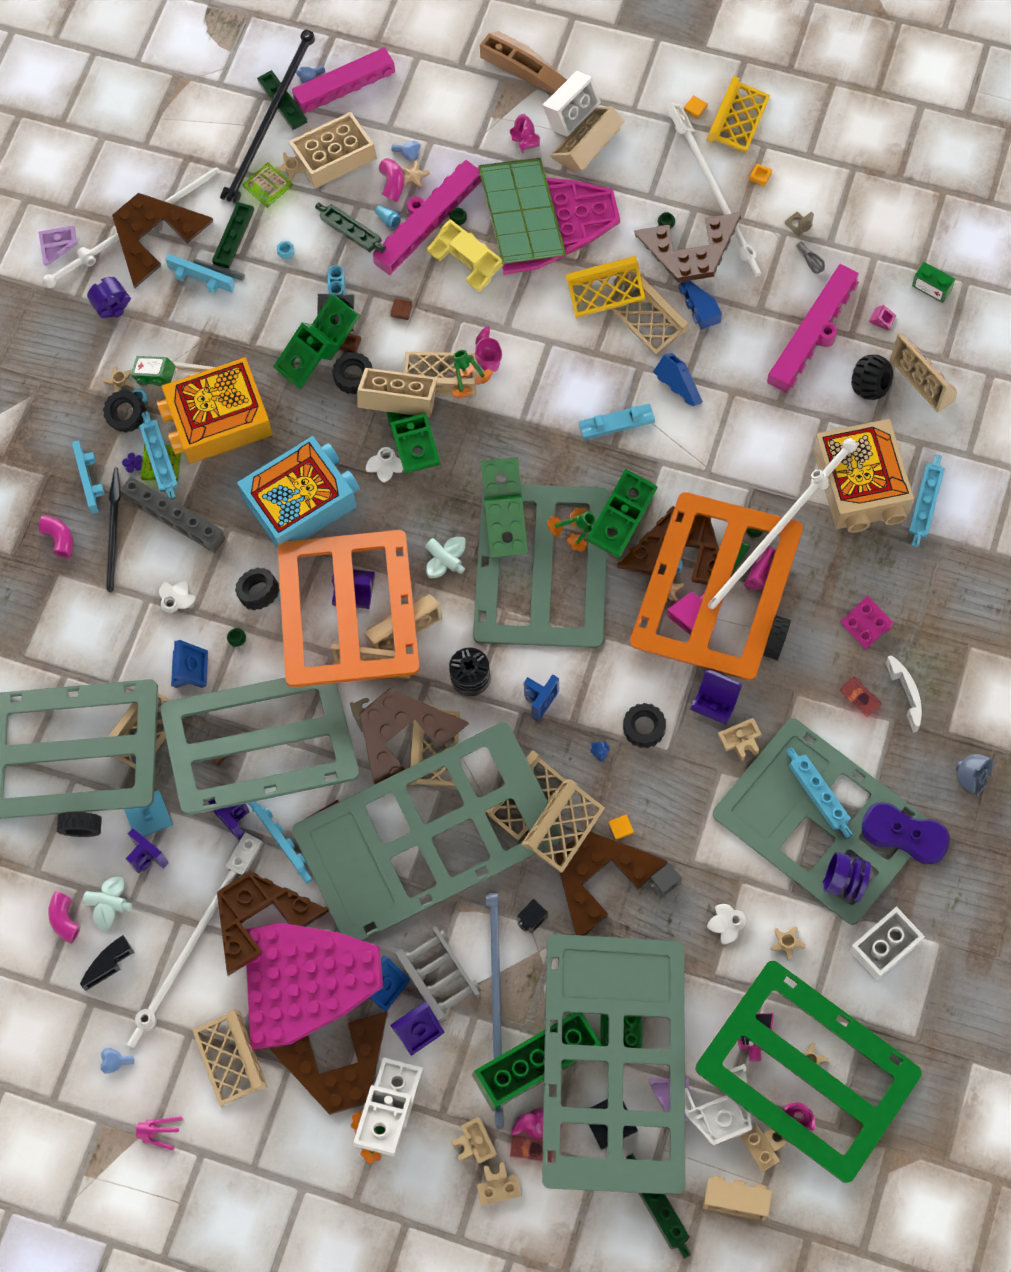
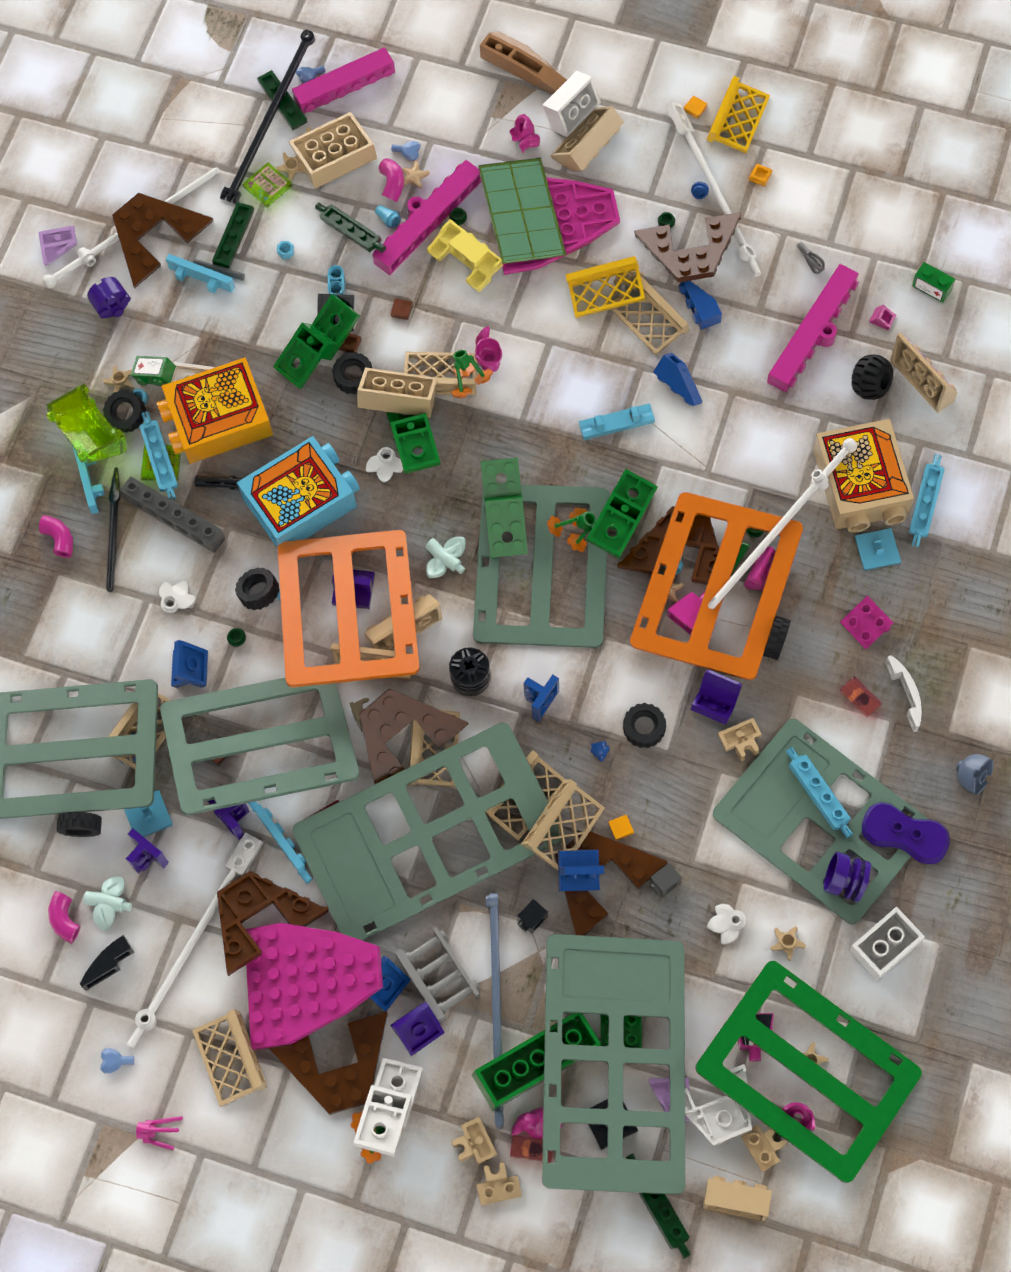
(86, 426): none -> clear neon green windscreen
(133, 462): dark purple plant -> none
(215, 481): none -> black pin
(579, 870): none -> blue bracket
(699, 190): none -> blue plate
(803, 225): dark tan bracket -> none
(877, 549): none -> medium azure piece

